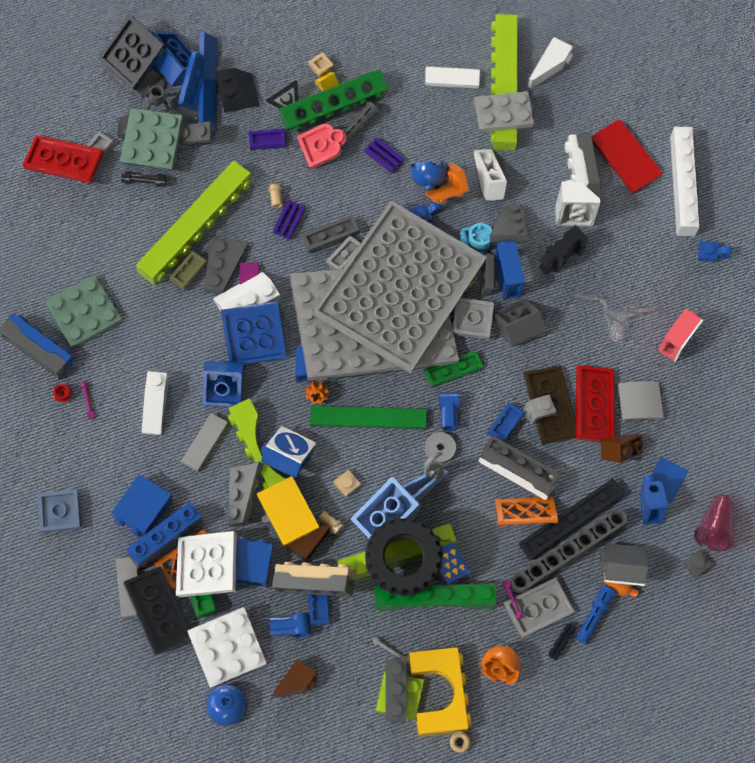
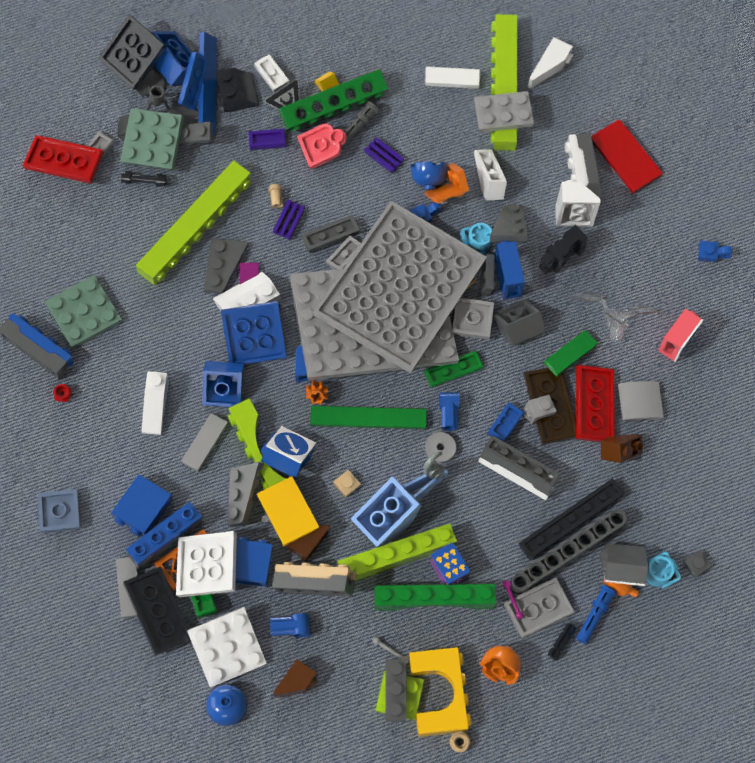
(90, 414): magenta hinge -> none
(188, 270): olive plate -> none
(271, 73): none -> white plate
(318, 610): blue plate -> none
(320, 64): tan plate -> none
(335, 526): tan pin -> none
(393, 530): black tyre -> none
(533, 502): orange window -> none
(570, 353): none -> green tile
(652, 501): blue torso -> none
(661, 571): none -> medium azure piece
(670, 475): blue sticker -> none
(684, 181): white brick -> none
(717, 526): clear pink cone -> none

